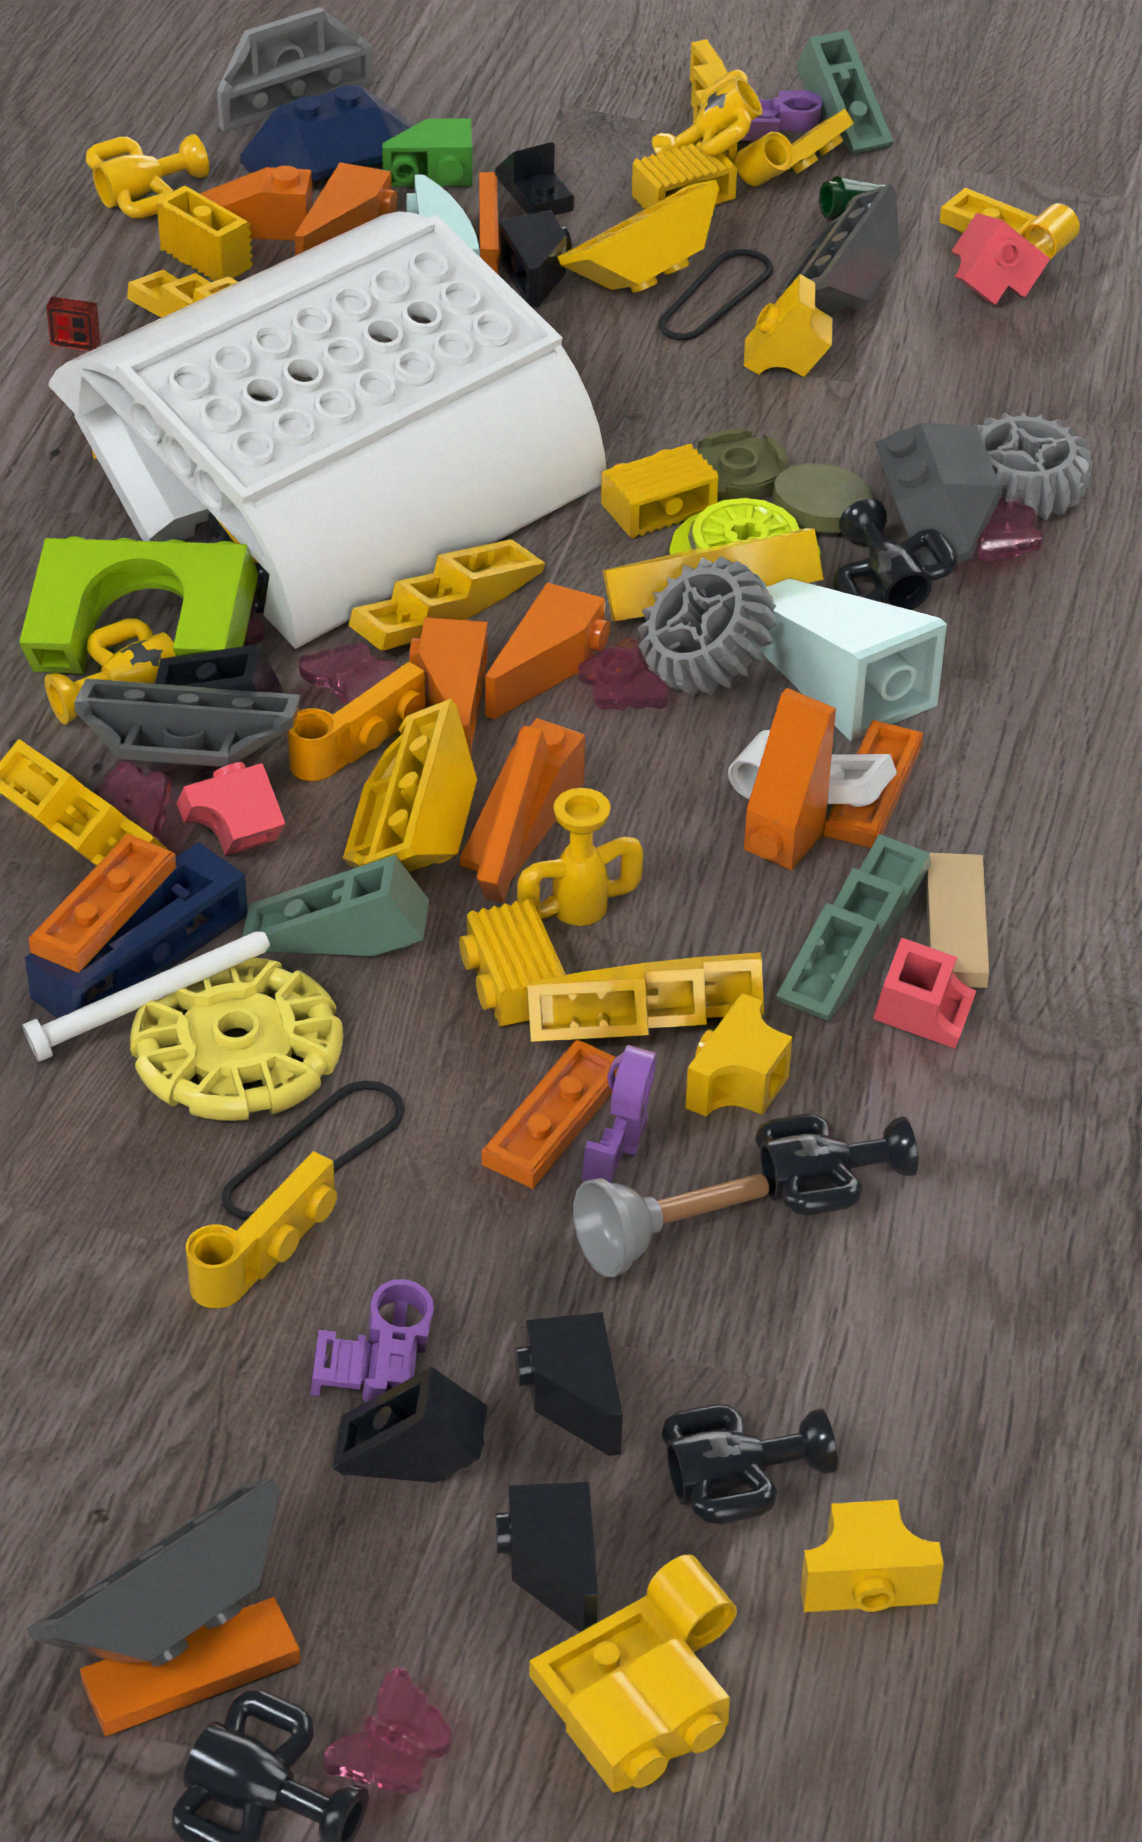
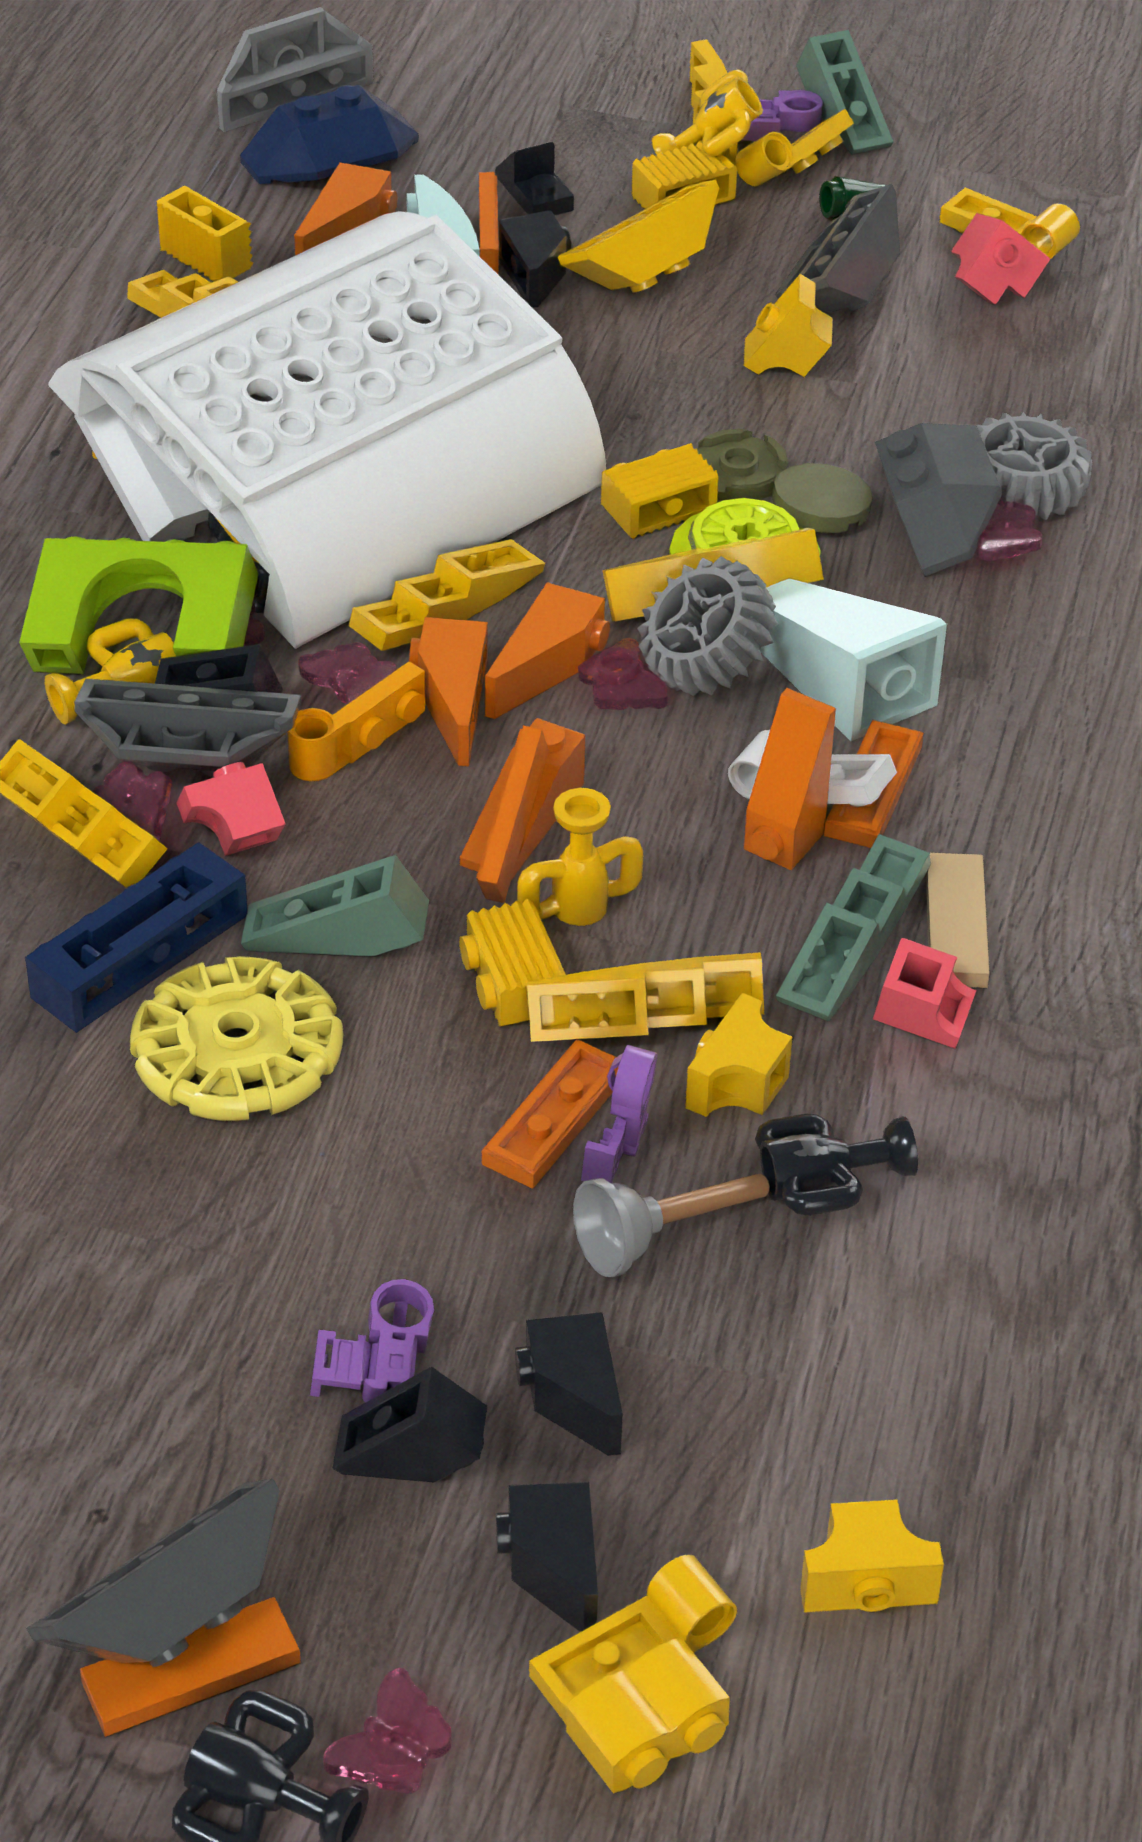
(73, 323): clear red tile -> none
(102, 903): orange tile -> none
(135, 175): yellow piece -> none
(135, 996): white bar -> none
(229, 1262): yellow plate -> none
(268, 199): orange slope -> none
(302, 1125): black piece -> none
(416, 794): yellow wedge -> none
(433, 149): bright green slope -> none
(715, 1462): black piece -> none
(736, 252): black piece -> none
(891, 565): black piece -> none

